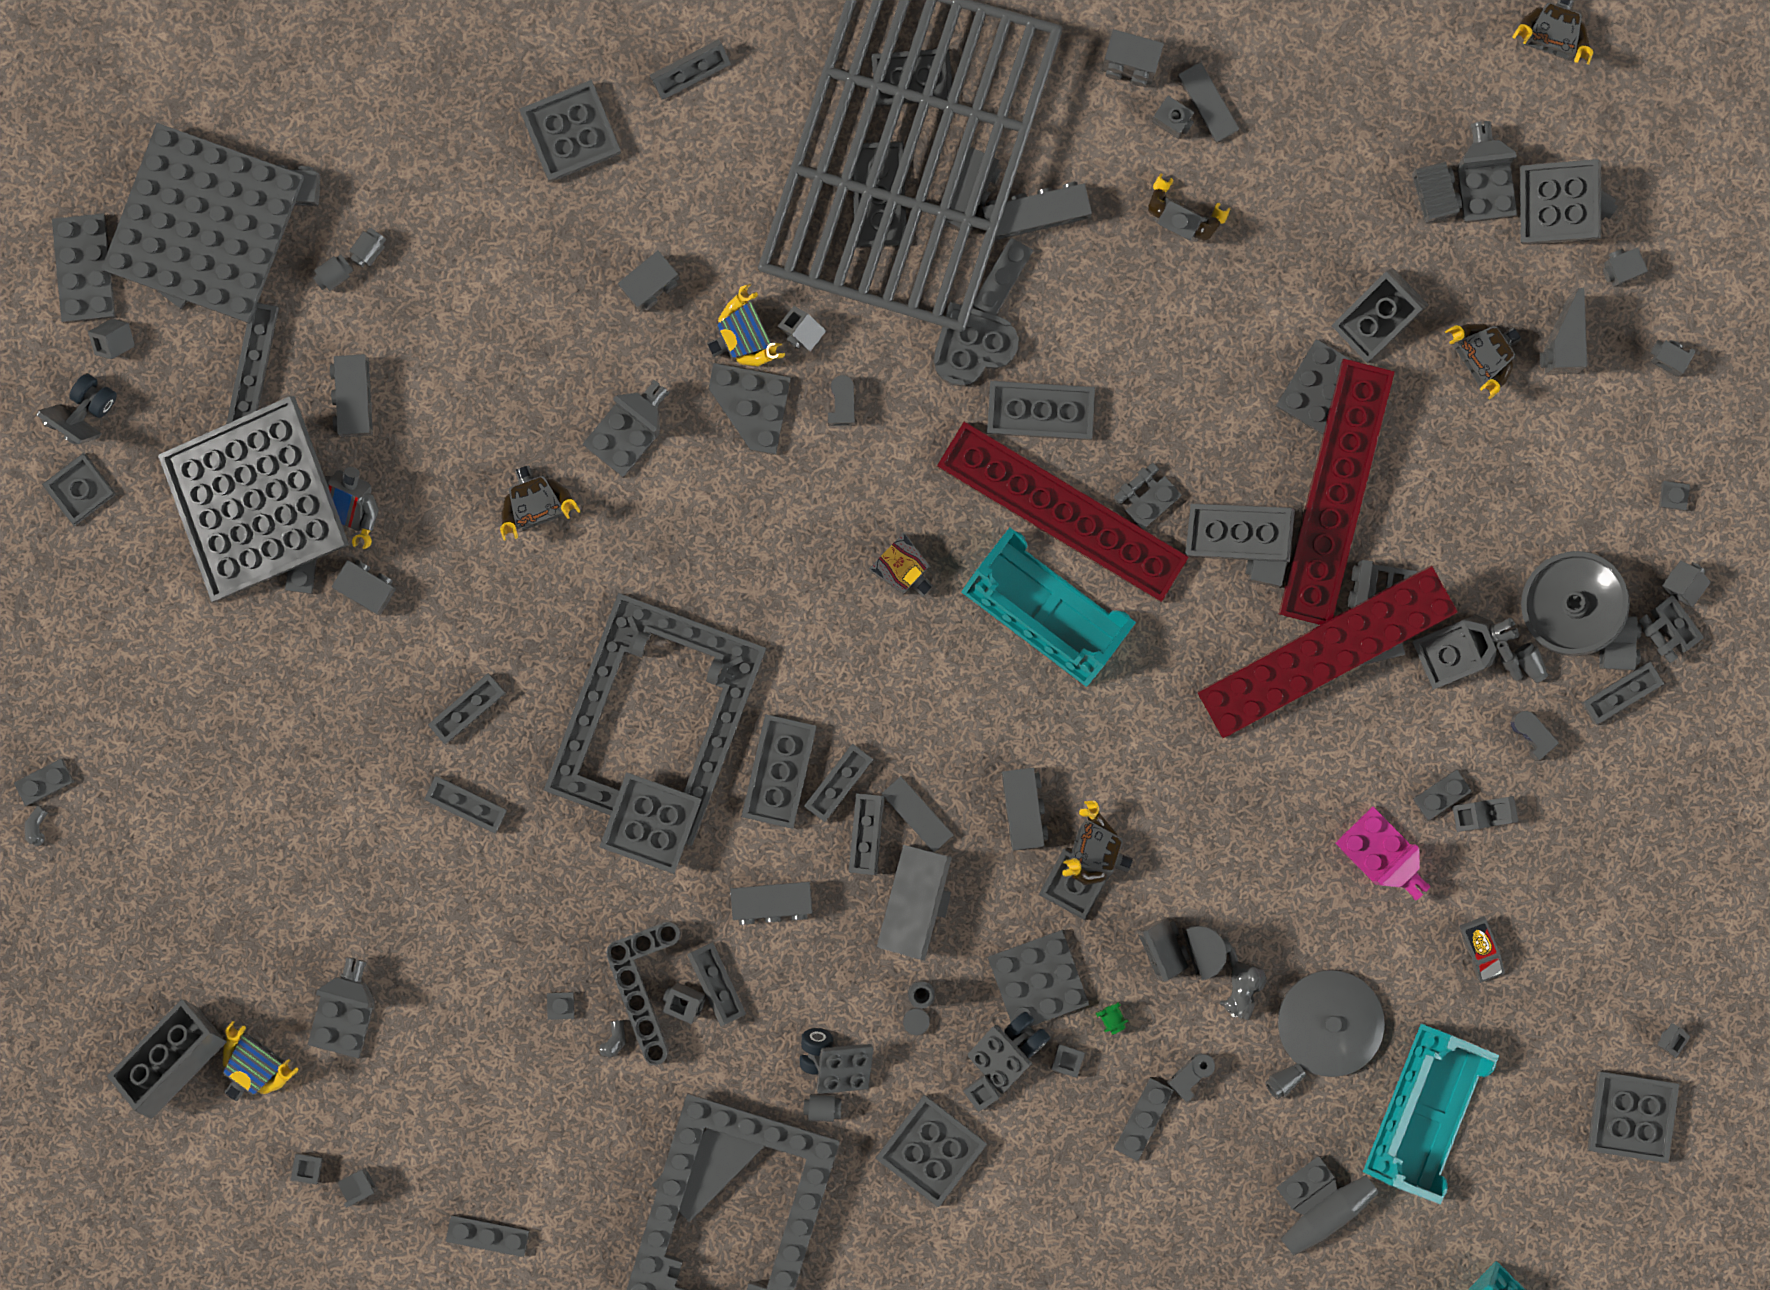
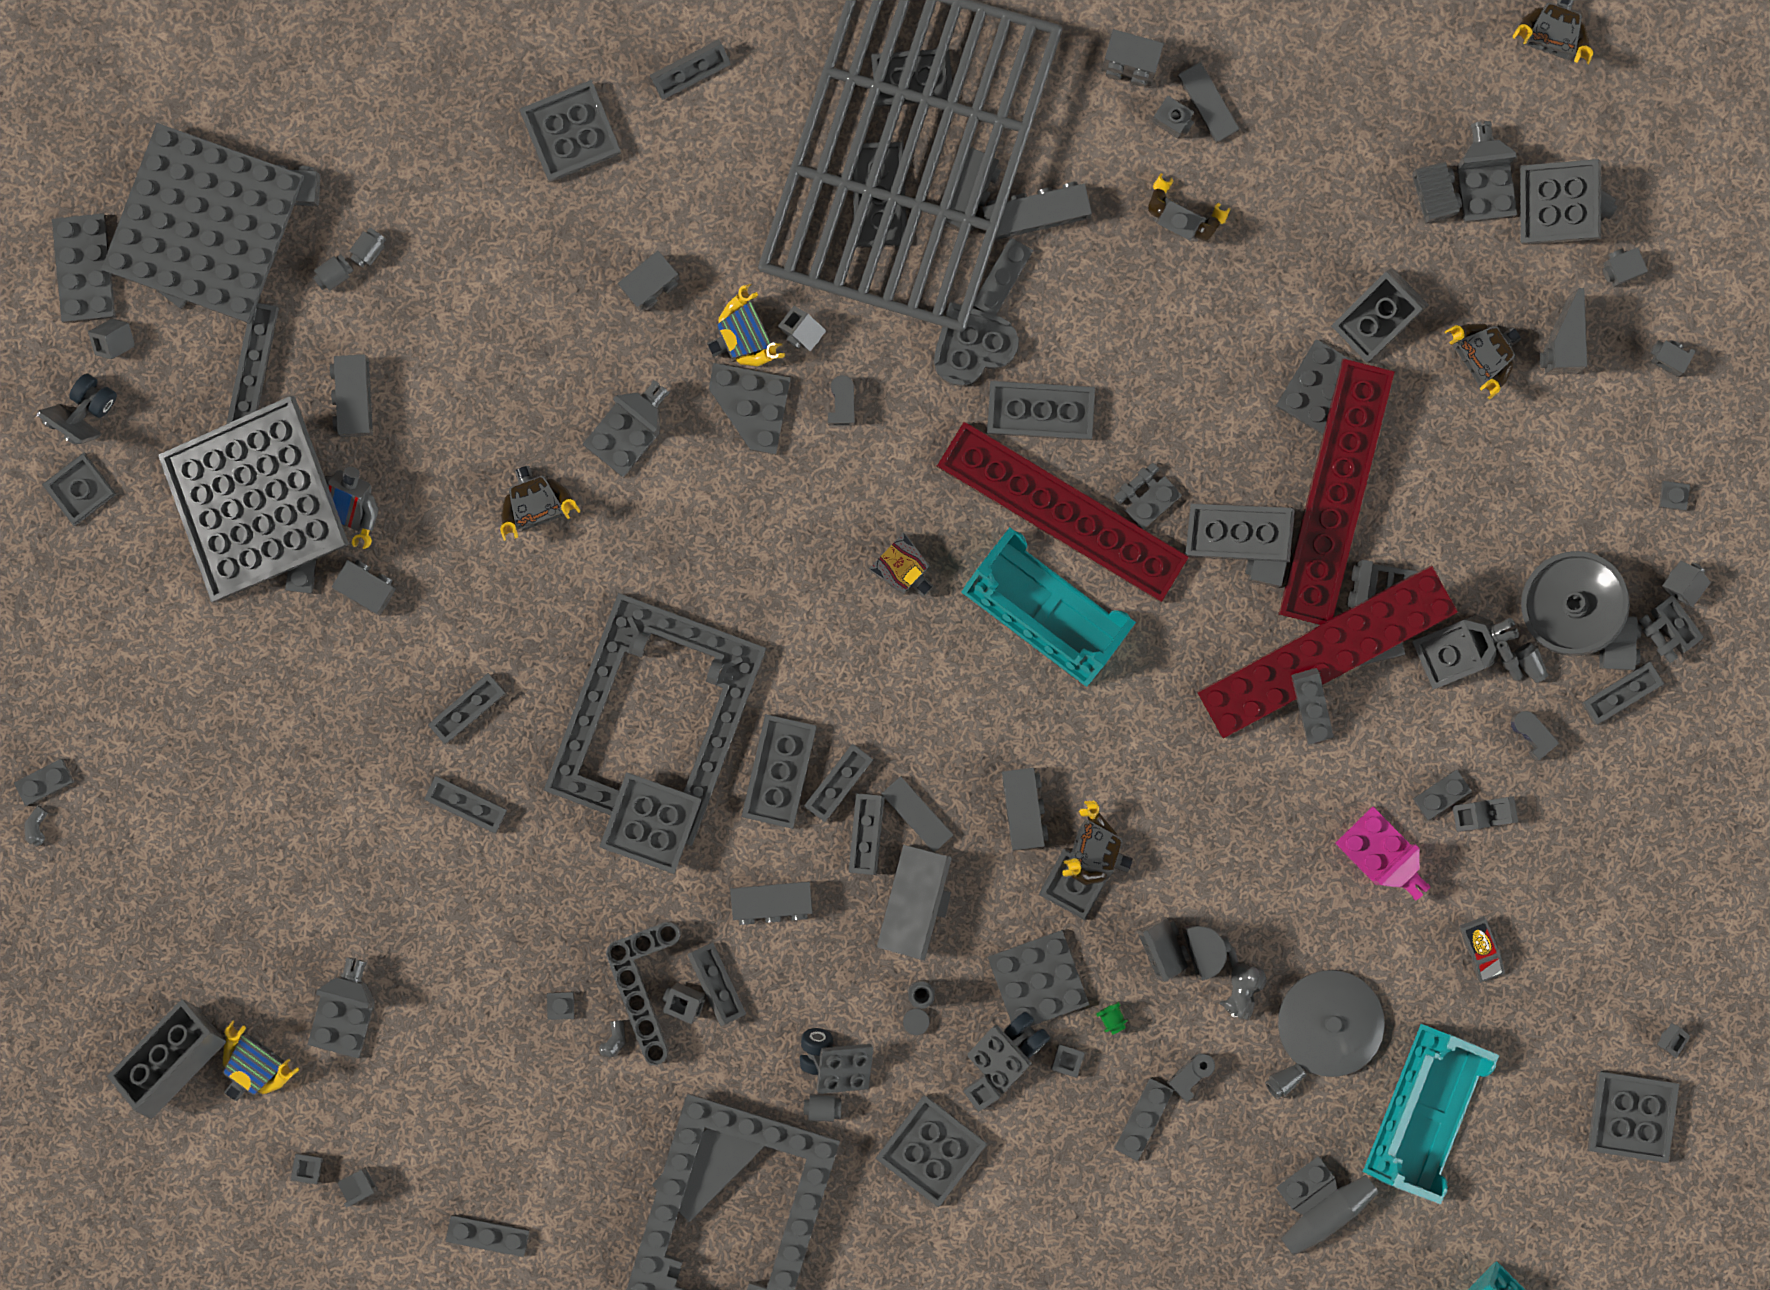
(1312, 706): none -> dark grey plate

